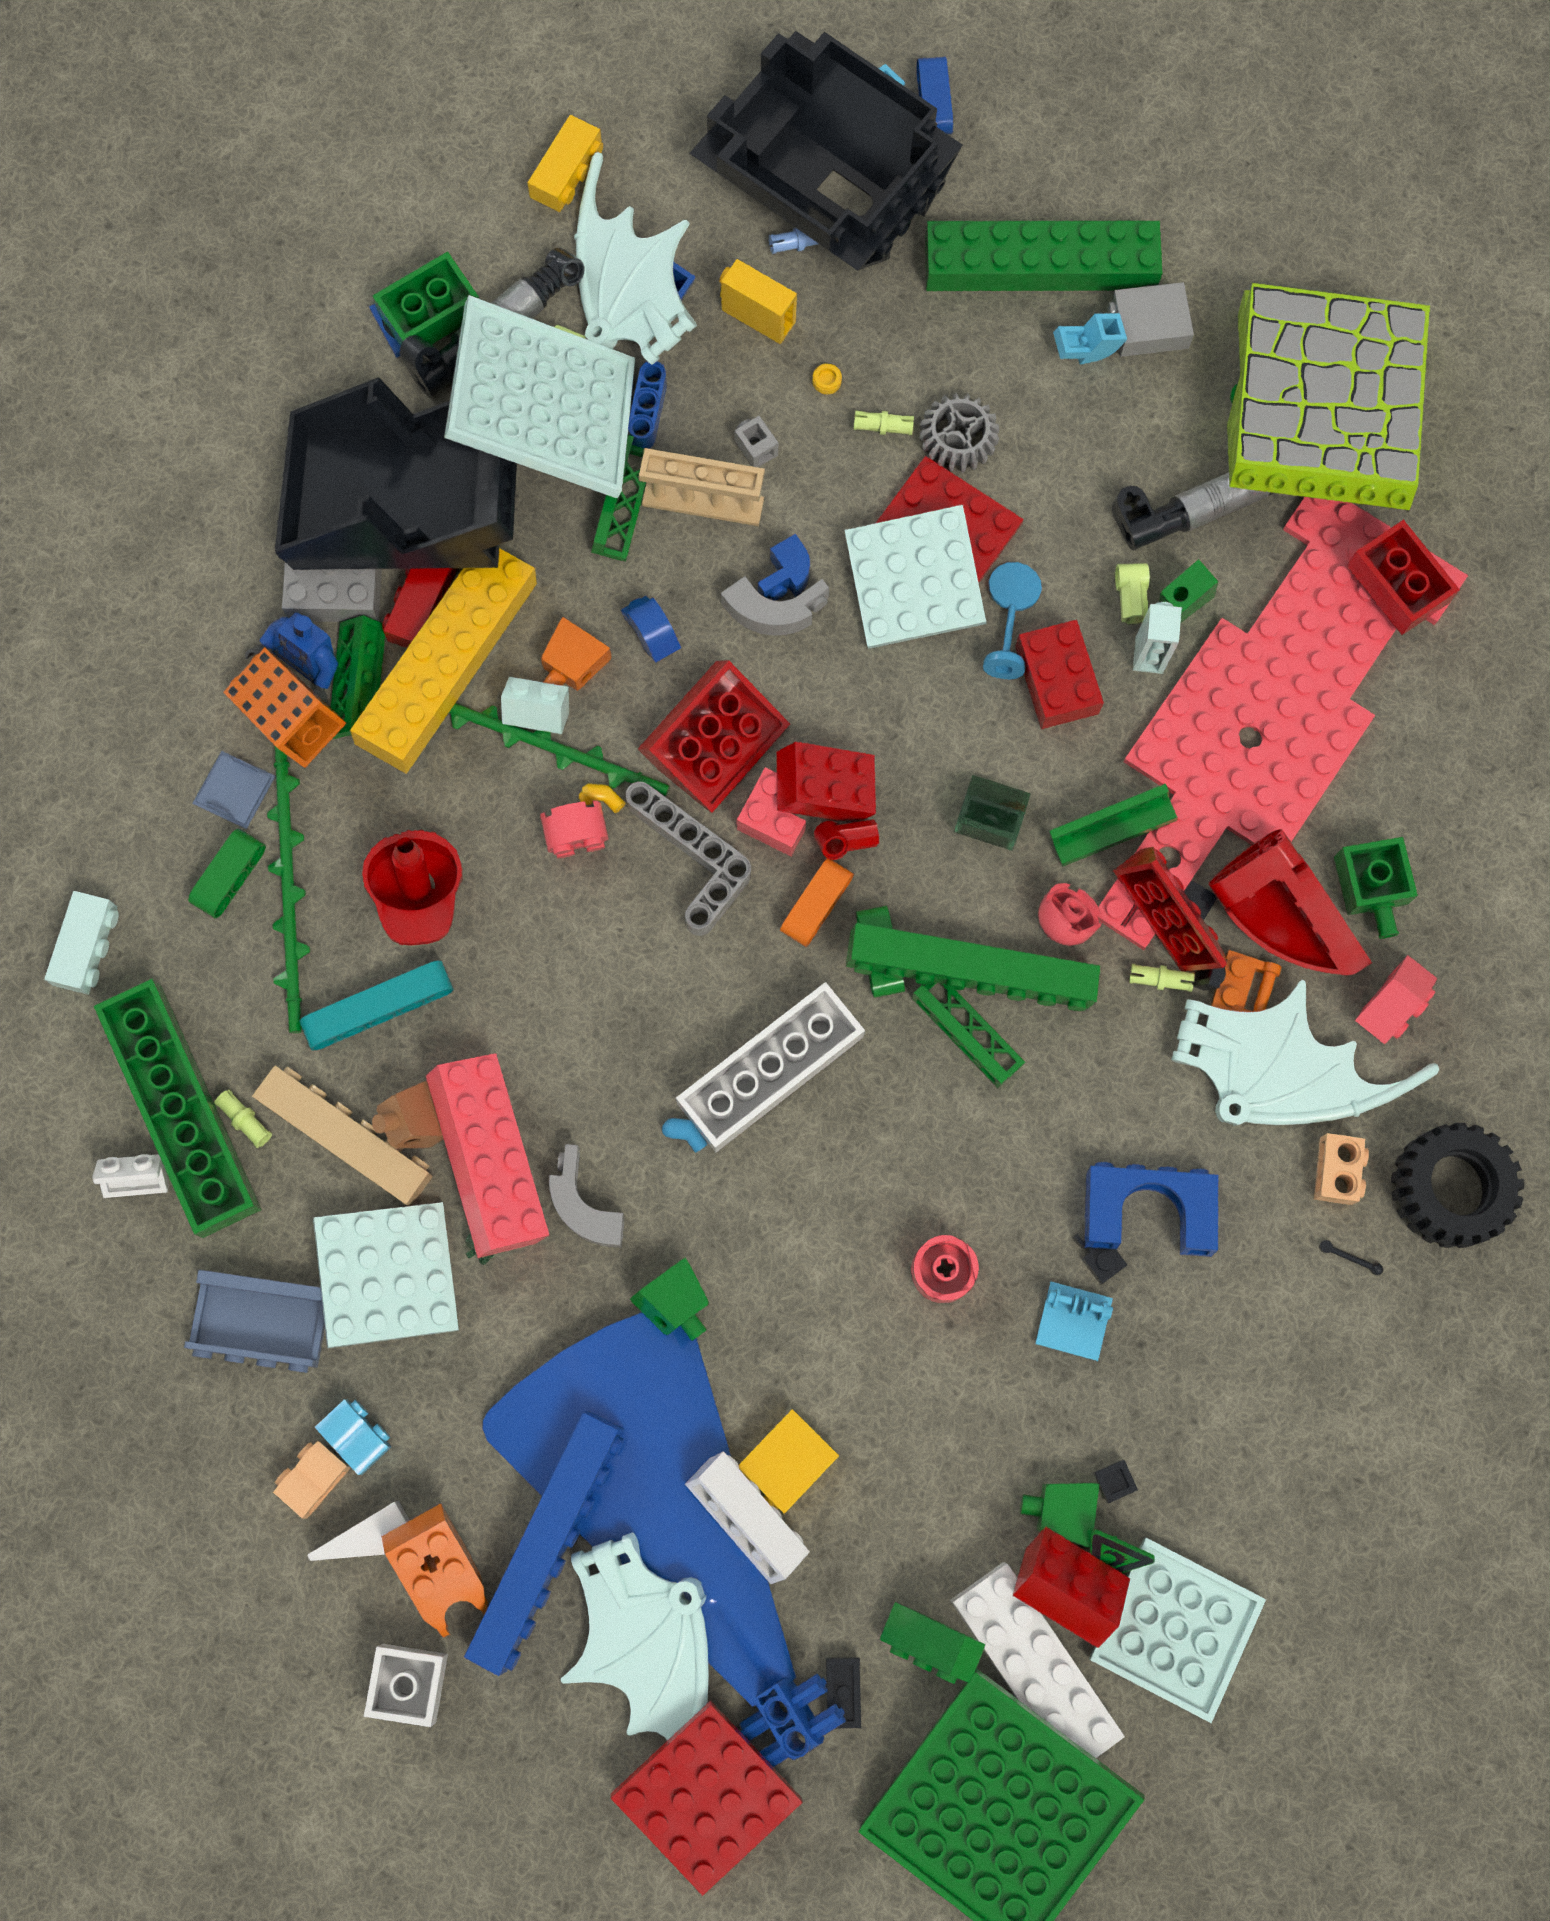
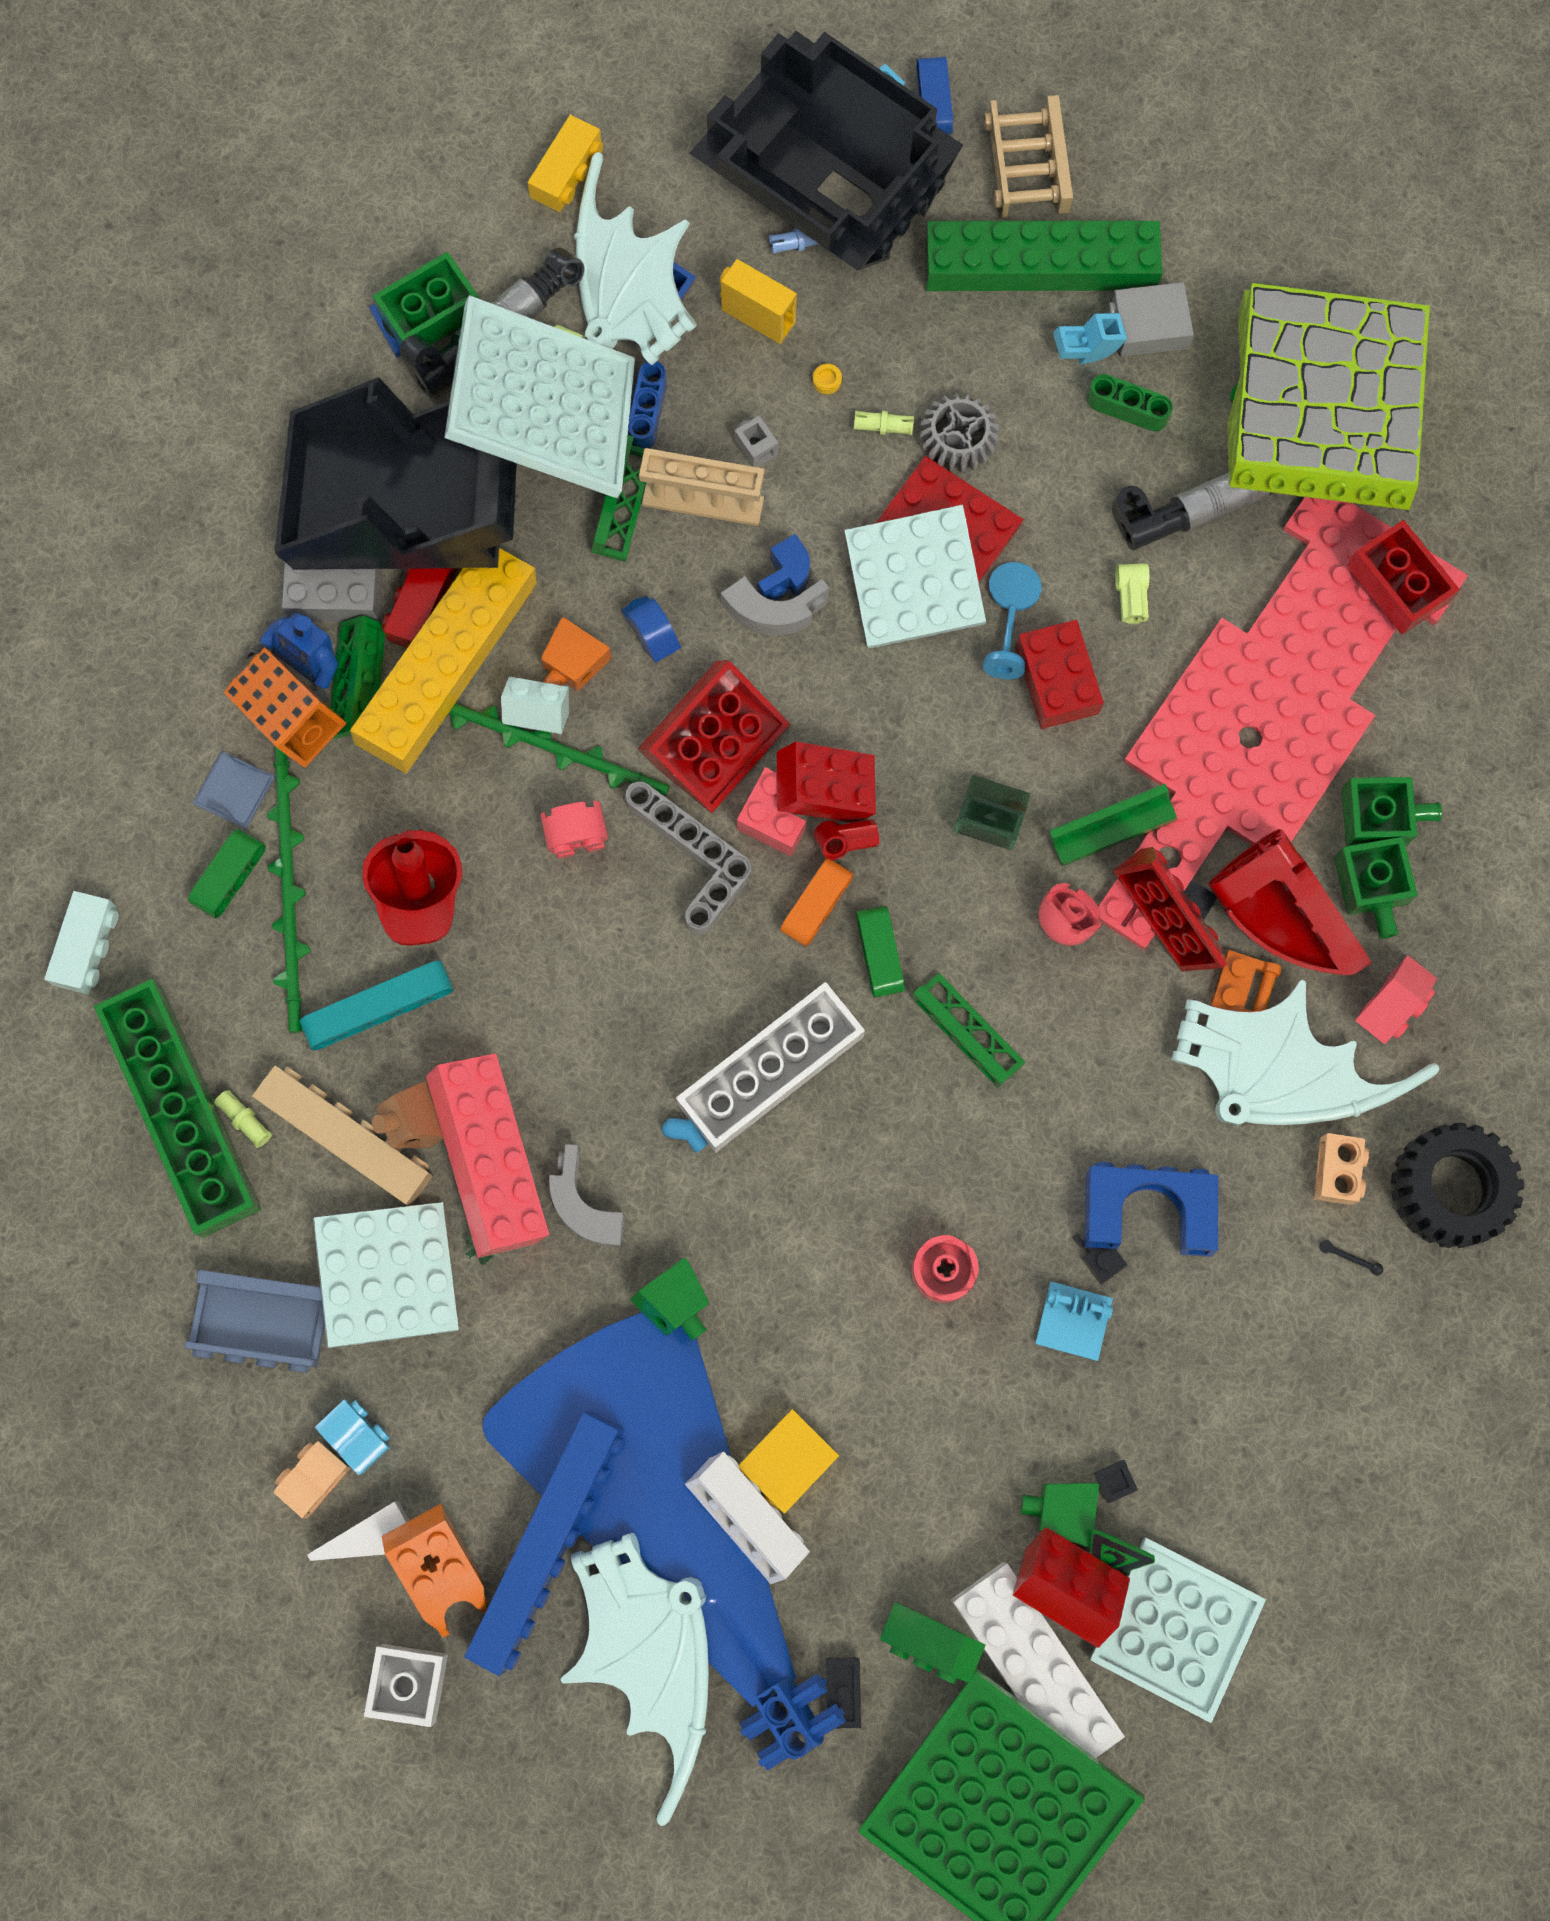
(131, 1176): white bracket -> none
(601, 793): yellow arm -> none
(706, 1798): red plate -> none
(972, 966): green brick -> none
(1051, 142): none -> tan fence
(1121, 391): none -> green beam
(1157, 638): light aqua brick -> none
(1161, 977): yellowish green pin -> none
(1194, 586): green torso -> none
(1209, 978): black plate -> none
(1383, 810): none -> green brick

